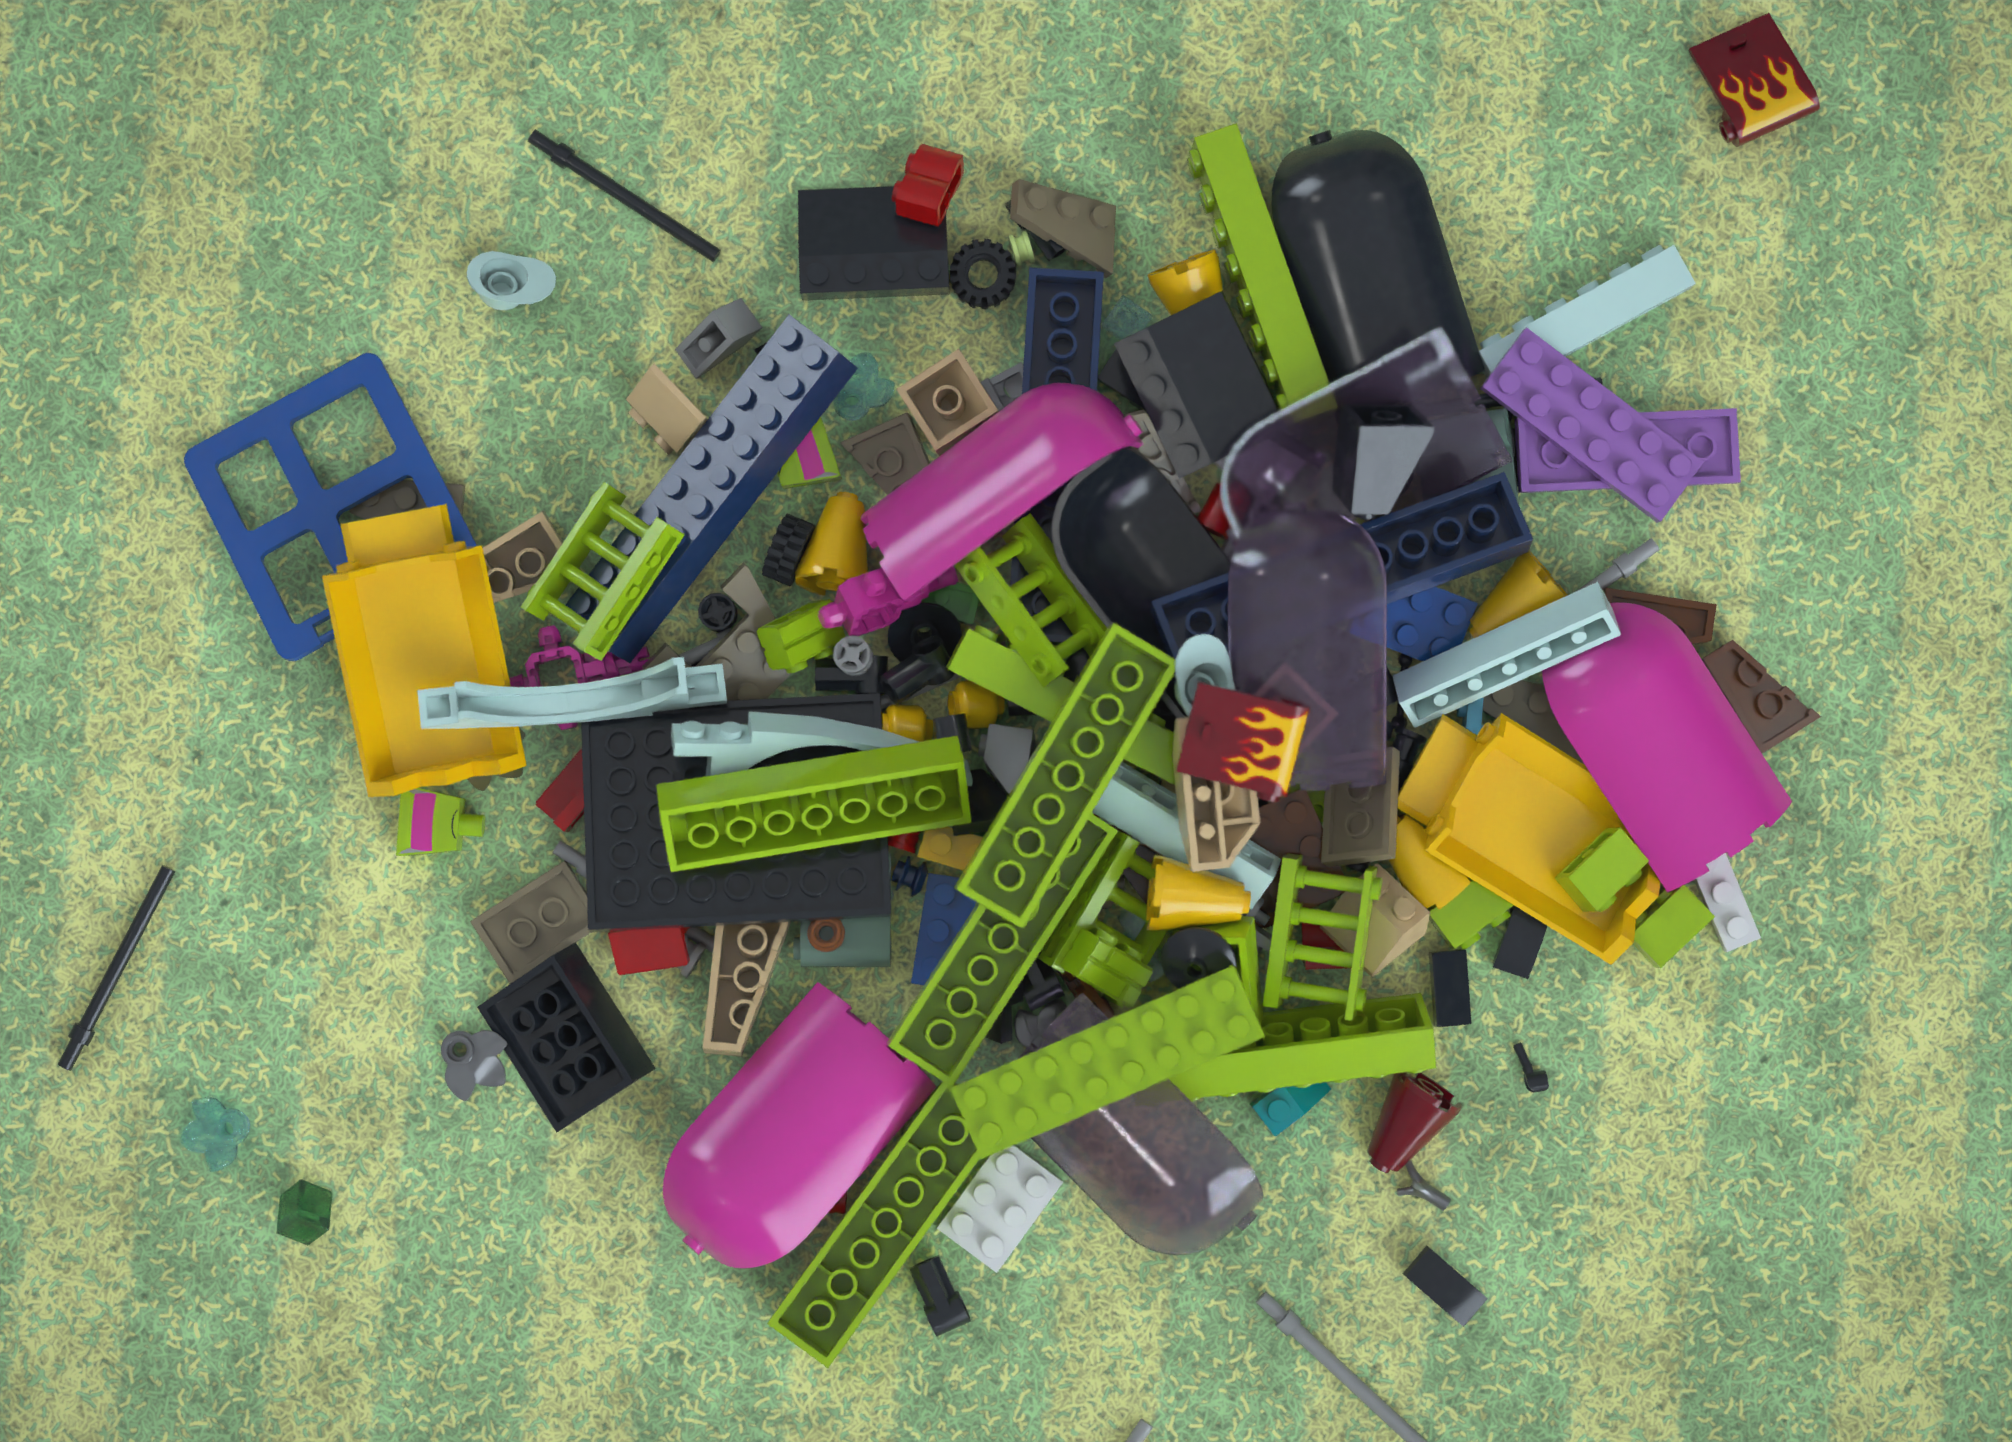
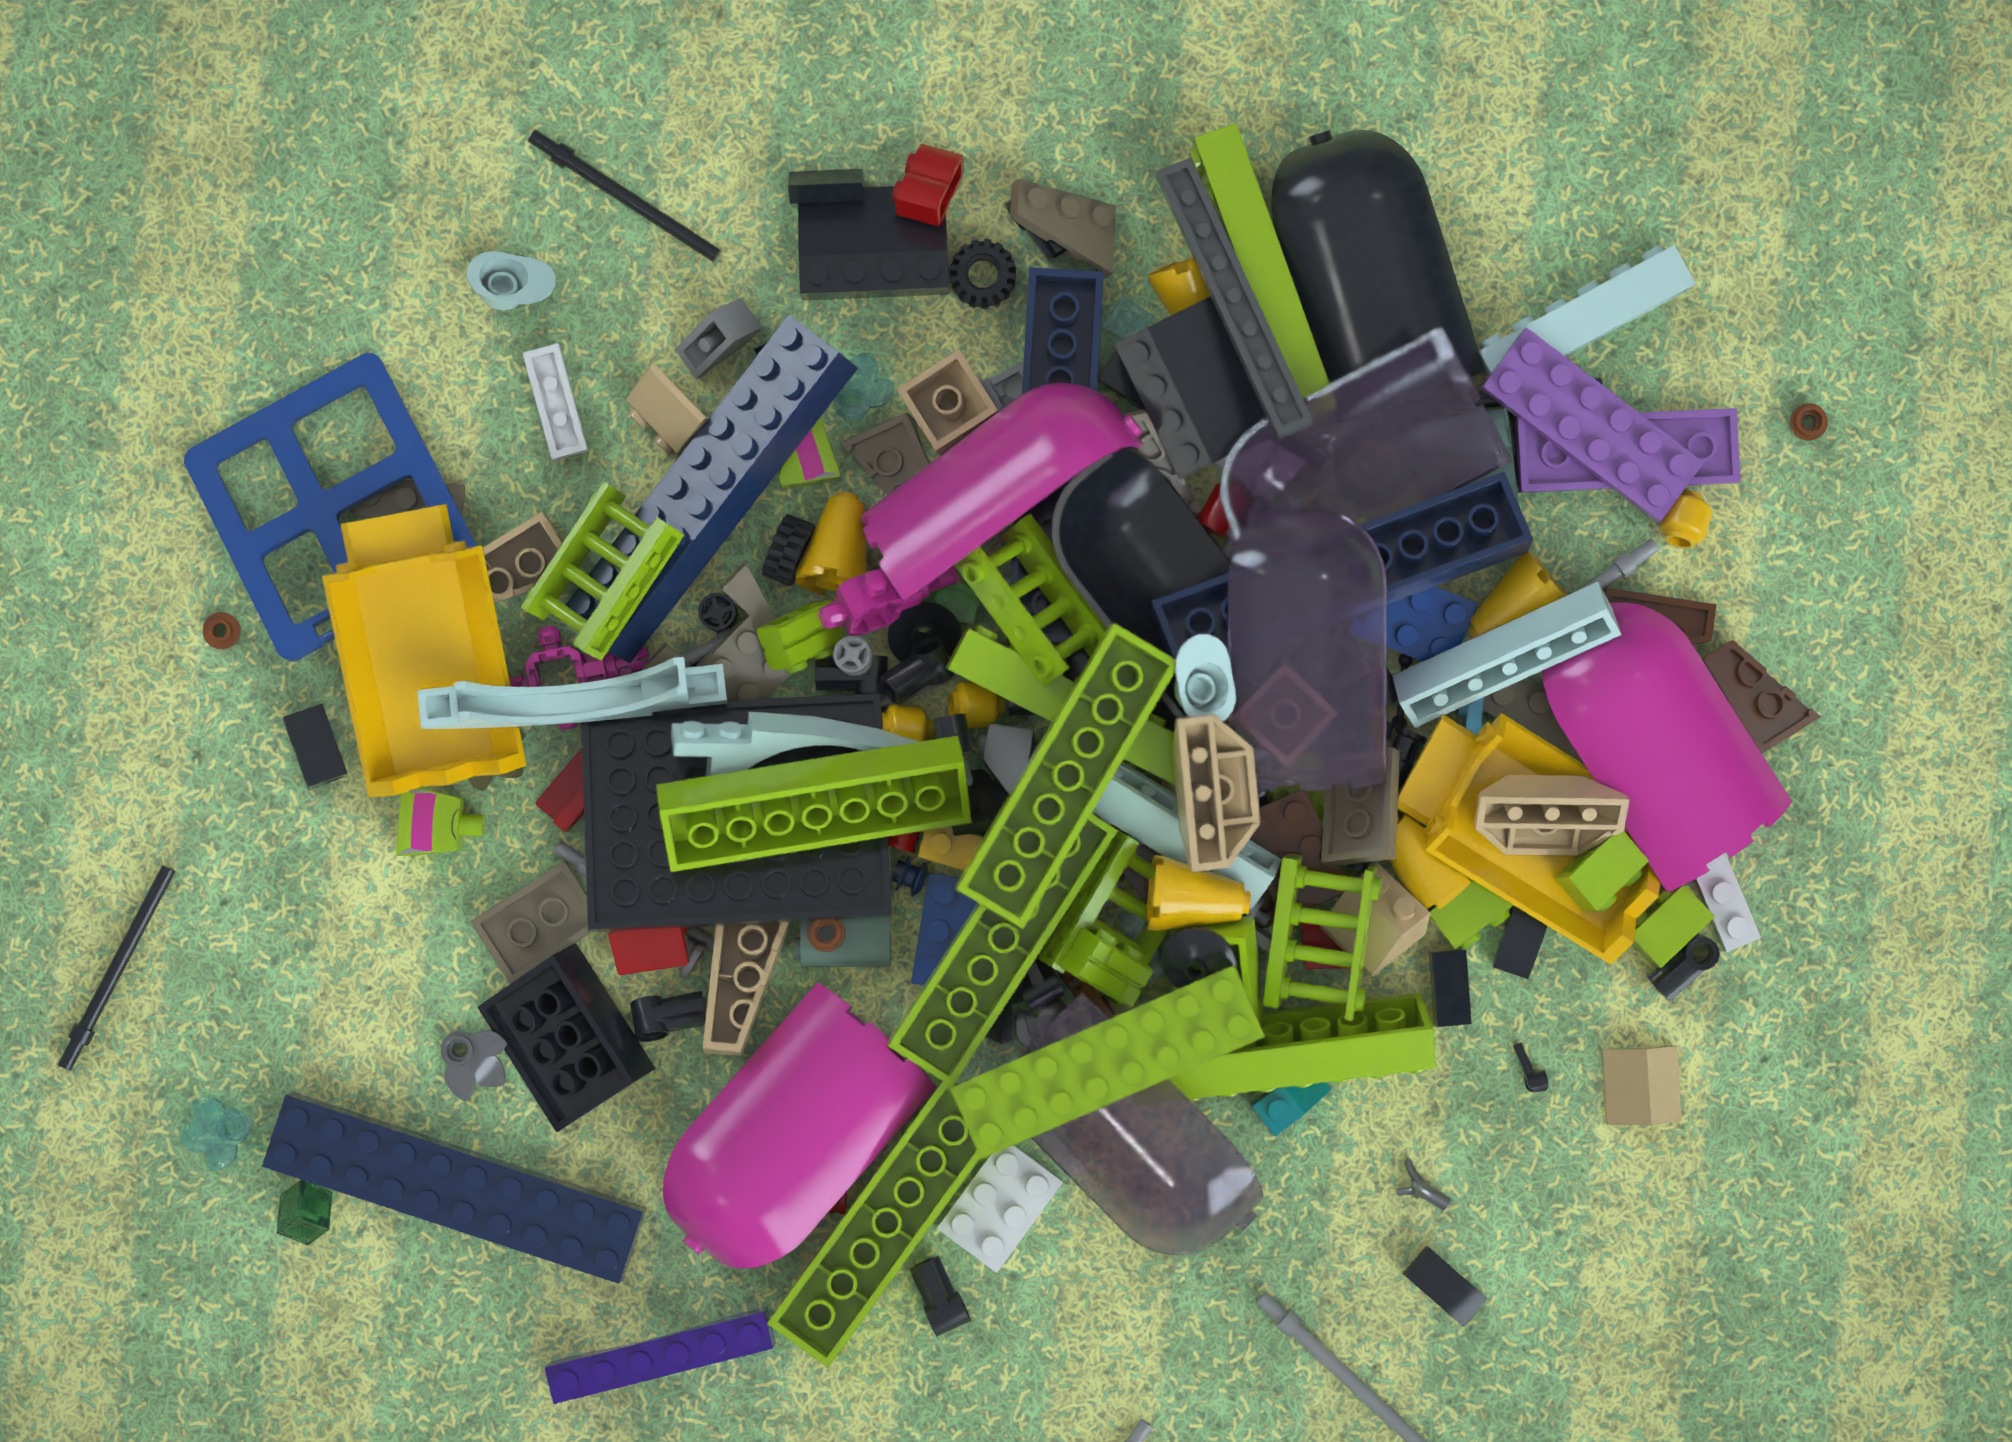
(232, 635): none -> dark orange plate
(315, 746): none -> black hinge
(454, 1187): none -> dark blue brick
(555, 402): none -> white plate
(657, 1016): none -> black piece
(660, 1356): none -> dark purple arch
(825, 186): none -> black slope
(1021, 248): yellowish green bush -> none
(1234, 298): none -> dark grey plate
(1249, 740): dark red door -> none
(1377, 454): slope -> none
(1409, 1120): dark red cone -> none
(1549, 814): none -> tan wedge
(1641, 1085): none -> tan slope
(1682, 968): none -> black piece
(1686, 520): none -> yellow head
(1755, 84): dark red door -> none
(1818, 416): none -> dark orange plate

